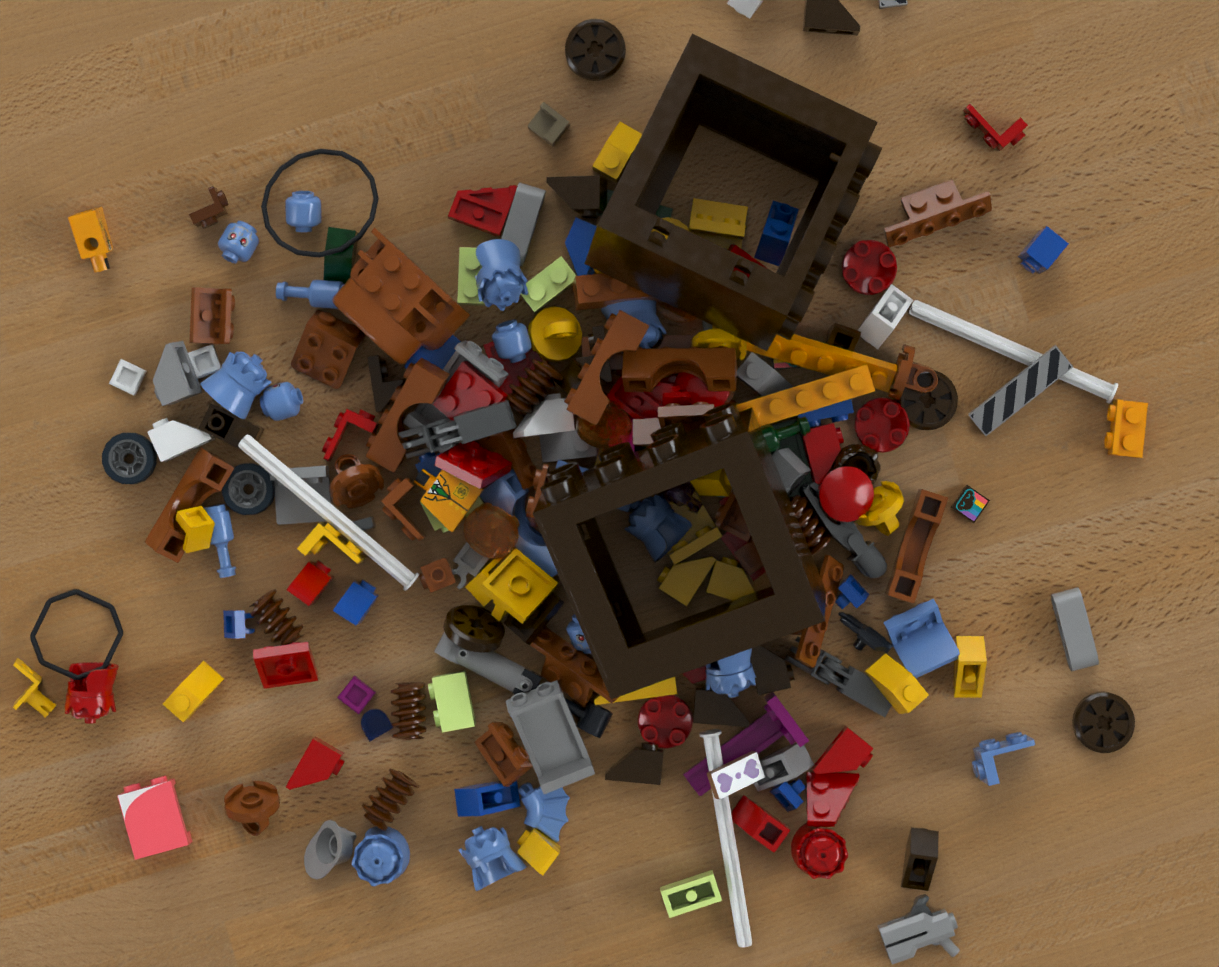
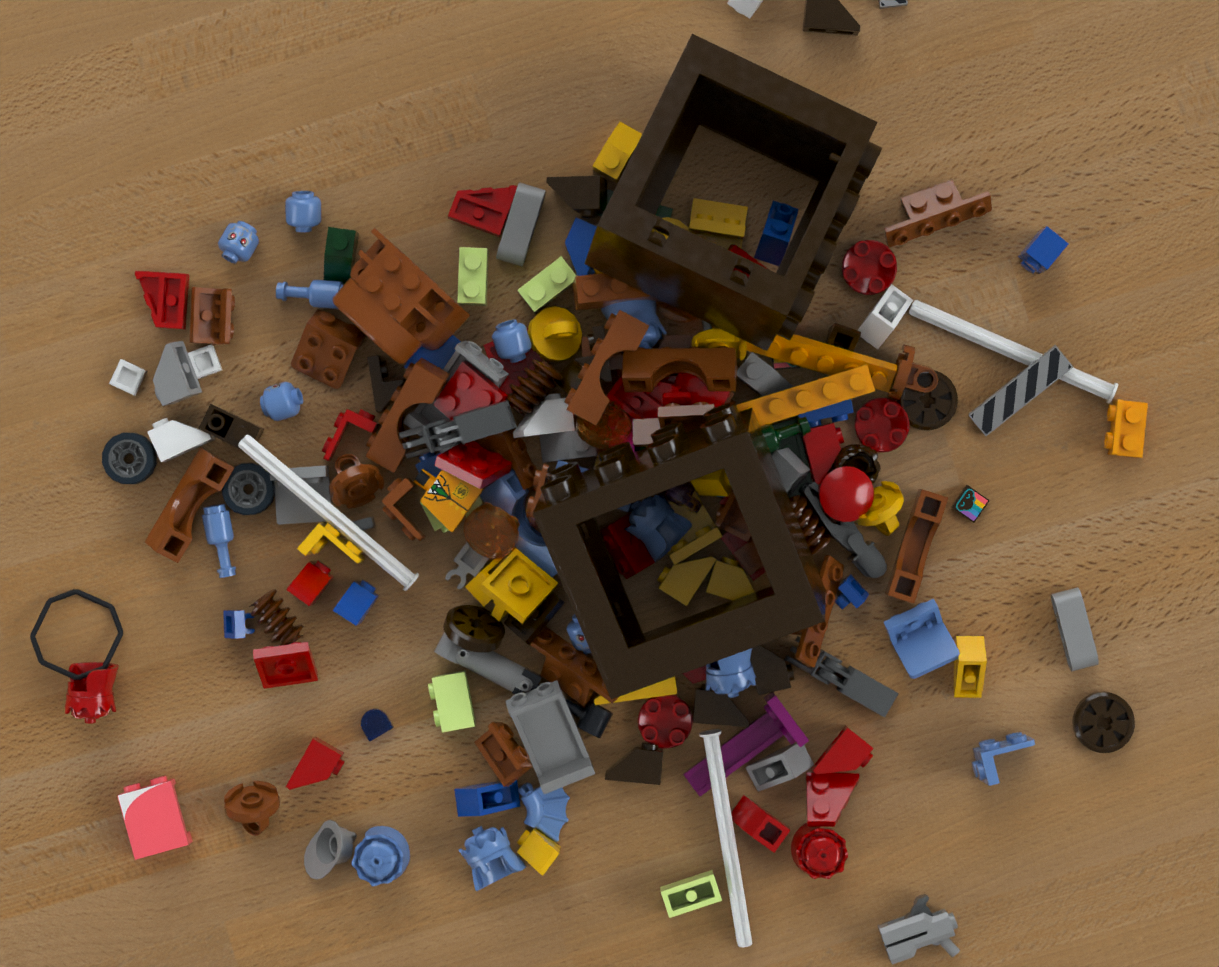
(31, 694): yellow bracket -> none
(90, 225): light orange torso -> none
(166, 297): none -> red wing
(193, 691): yellow slope -> none
(197, 526): yellow panel -> none
(208, 215): reddish brown bracket -> none
(237, 383): medium blue hat -> none
(331, 251): black piece -> none
(356, 694): magenta tile -> none
(388, 799): reddish brown piece -> none
(408, 710): reddish brown piece -> none
(436, 575): dark orange bracket -> none
(500, 277): medium blue hat -> none
(548, 124): dark tan panel -> none
(609, 59): dark brown wheel -> none
(626, 550): none -> red bracket
(735, 775): tile -> none
(788, 795): blue tile -> none
(865, 634): black piece -> none
(896, 684): yellow slope -> none
(920, 859): dark brown slope -> none
(991, 137): red bracket -> none

